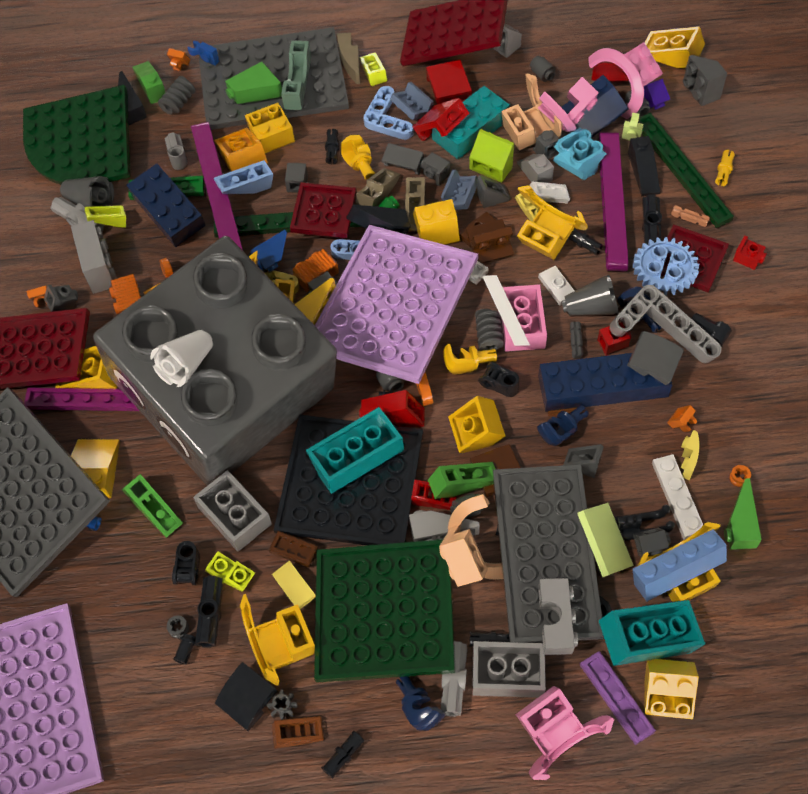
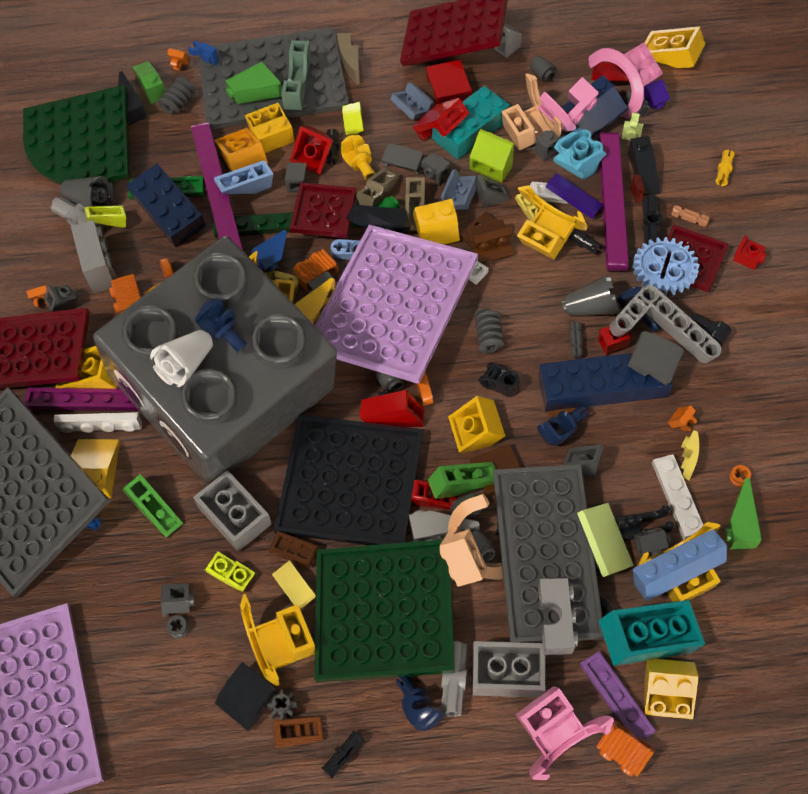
(97, 422): none -> white plate
(176, 151): light grey piece -> none
(176, 598): none -> dark grey brick
(184, 649): black pin -> none
(186, 568): black piece -> none
(208, 624): black piece -> none
(219, 323): none -> dark blue piece
(311, 148): none -> red slope
(353, 118): none -> neon yellow slope
(355, 449): teal slope -> none
(374, 71): neon yellow slope -> none
(380, 118): light blue beam -> none
(468, 360): yellow piece -> none
(484, 545): none -> dark grey brick
(488, 637): black pin -> none
(505, 310): white sticker -> none
(529, 311): bright pink brick -> none
(537, 168): light grey slope -> none
(555, 284): white plate -> none
(574, 195): none -> dark purple tile
(625, 749): none -> orange brick
(637, 188): none -> clear red tile
(685, 172): dark green plate -> none
(704, 79): dark grey slope -> none

